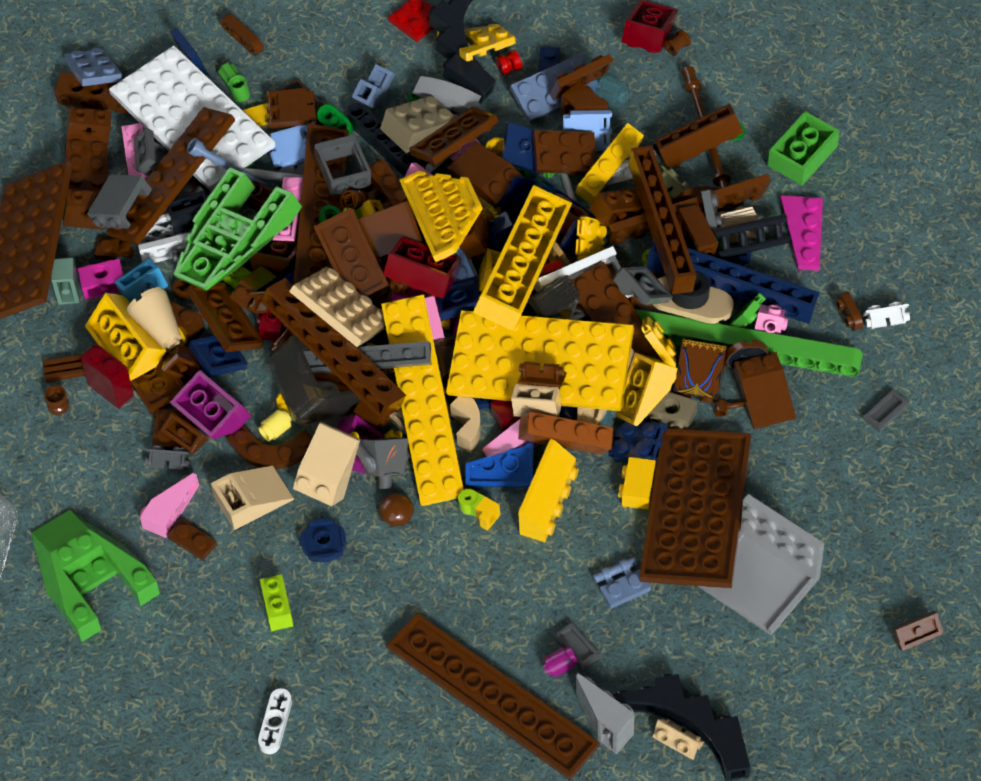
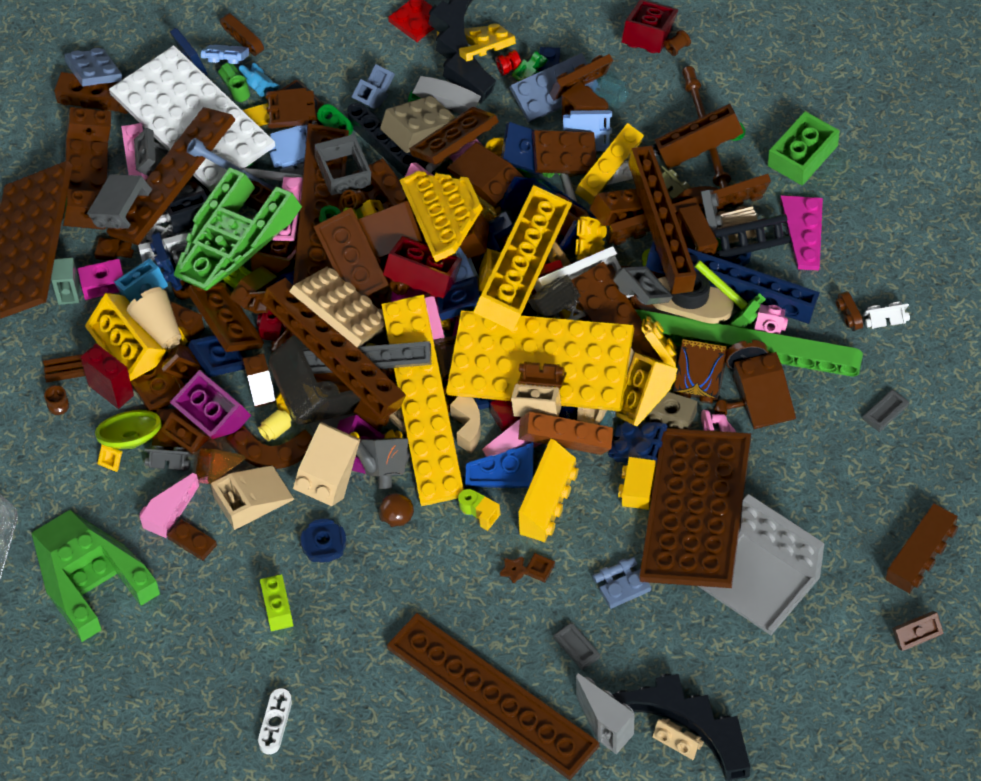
(109, 458): none -> yellow slope
(128, 429): none -> lime dish
(164, 260): none -> dark blue plate
(215, 463): none -> clear orange slope
(220, 52): none -> light blue plate
(258, 80): none -> dark azure animal
(259, 380): none -> slope
(516, 574): none -> reddish brown plate
(530, 67): none -> green plate
(540, 567): none -> reddish brown tile
(560, 661): magenta brick -> none
(720, 419): none -> bright pink piece
(721, 285): none -> lime bar
(922, 548): none -> reddish brown brick

